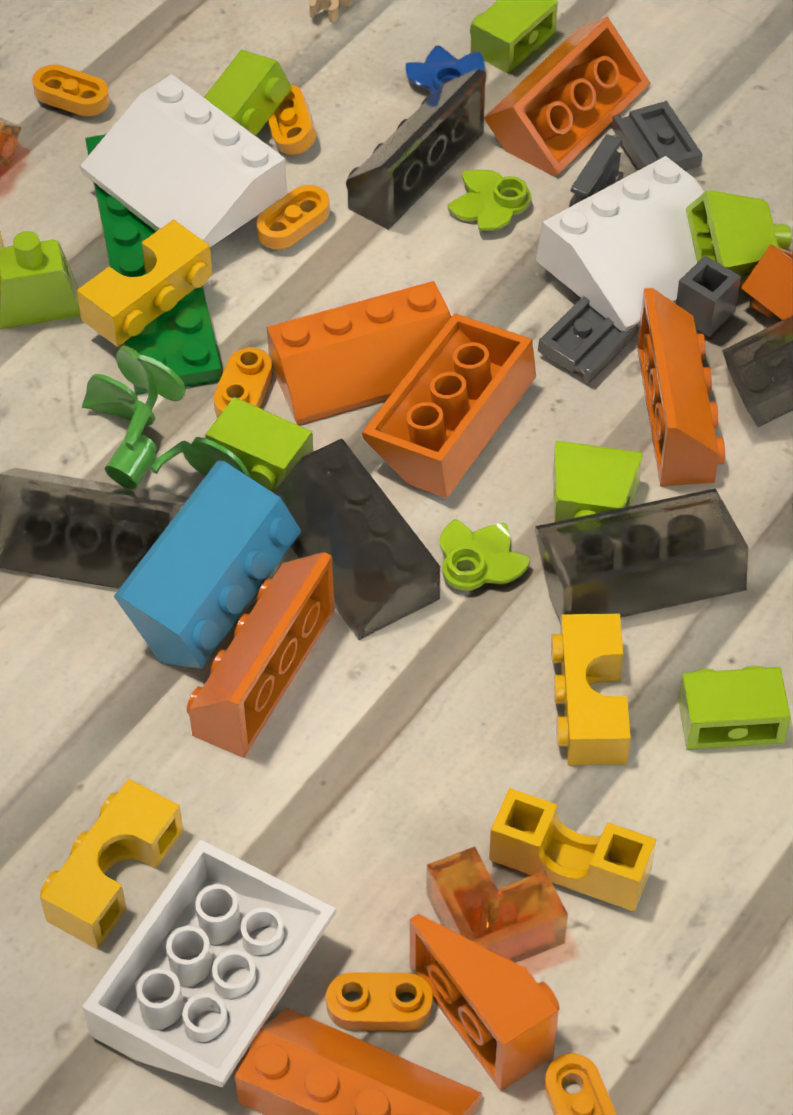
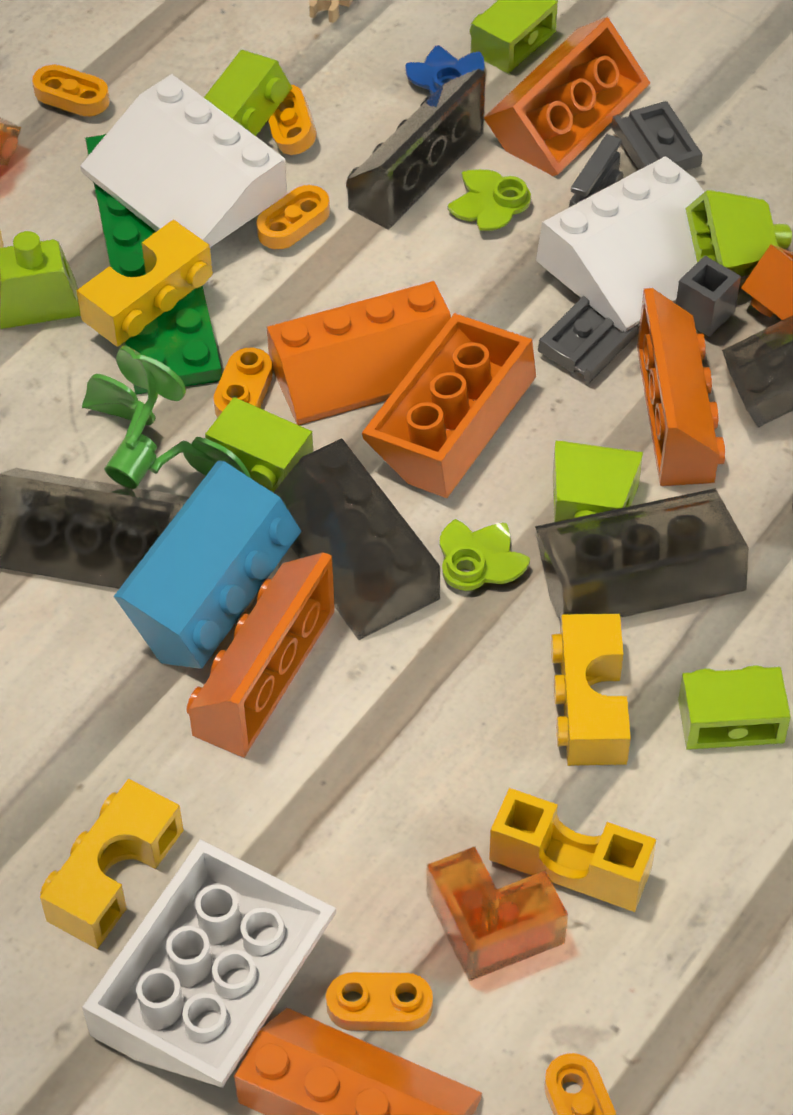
(487, 1000): orange slope -> none

